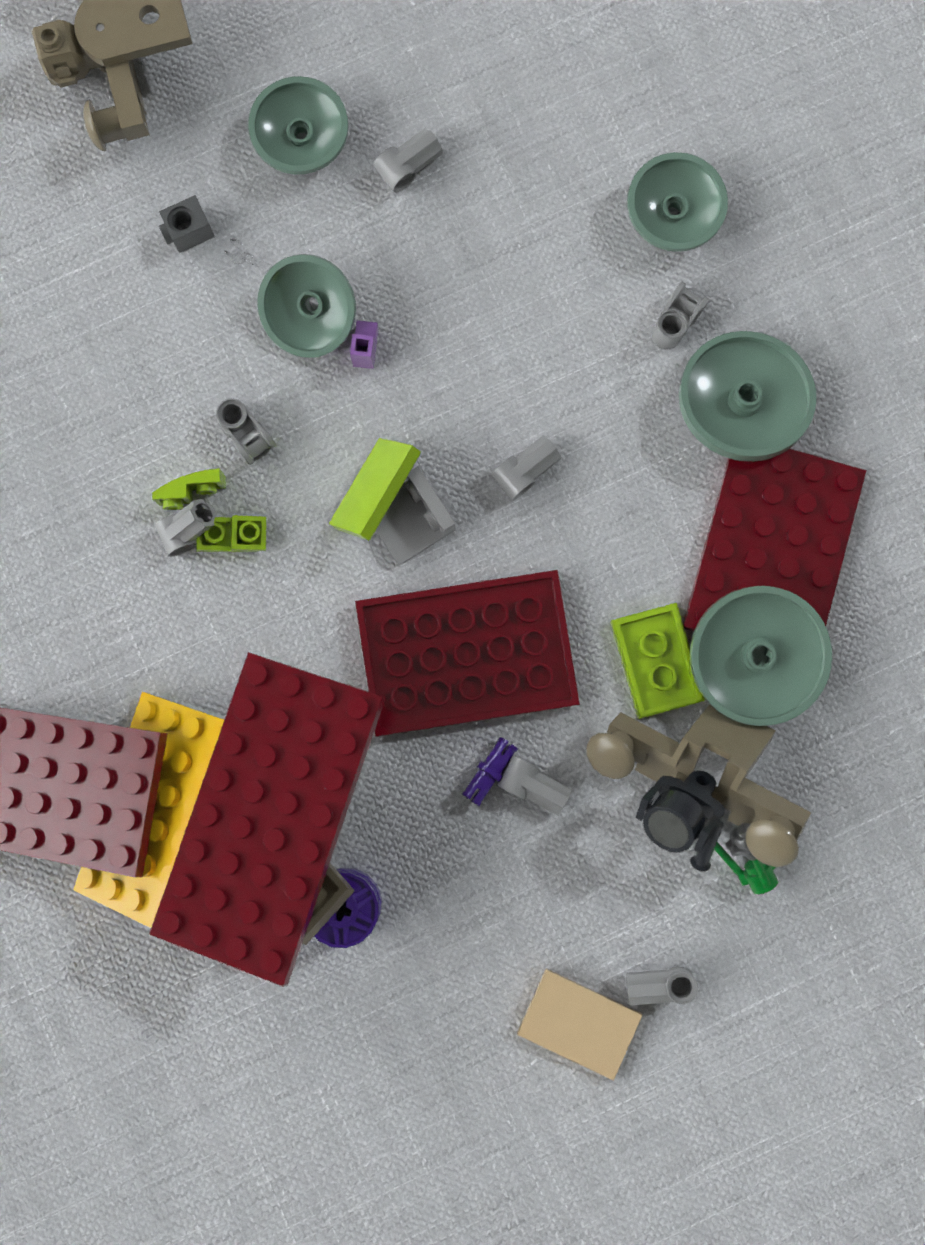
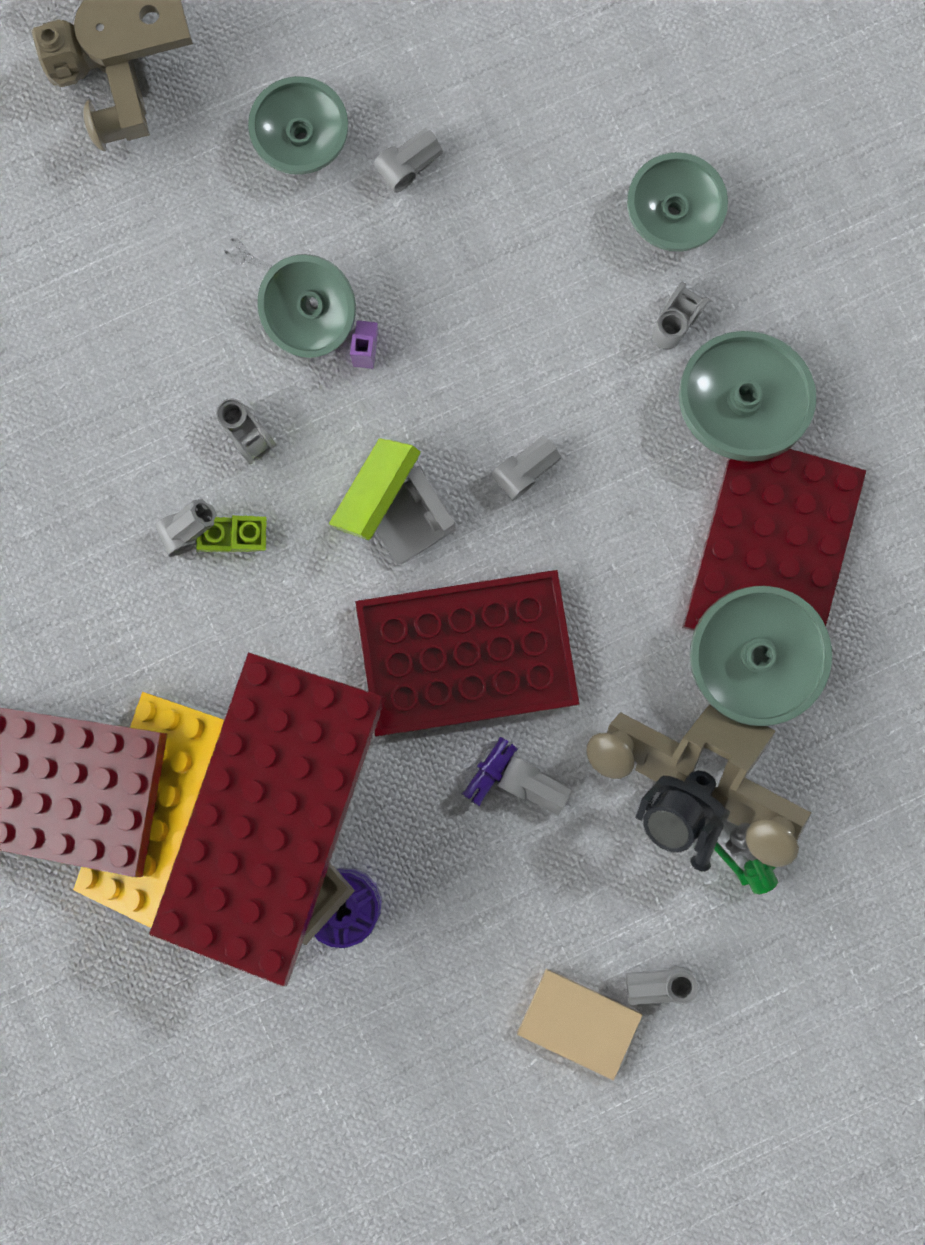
(180, 490): lime slope -> none
(184, 211): dark grey brick -> none
(656, 660): lime tile -> none

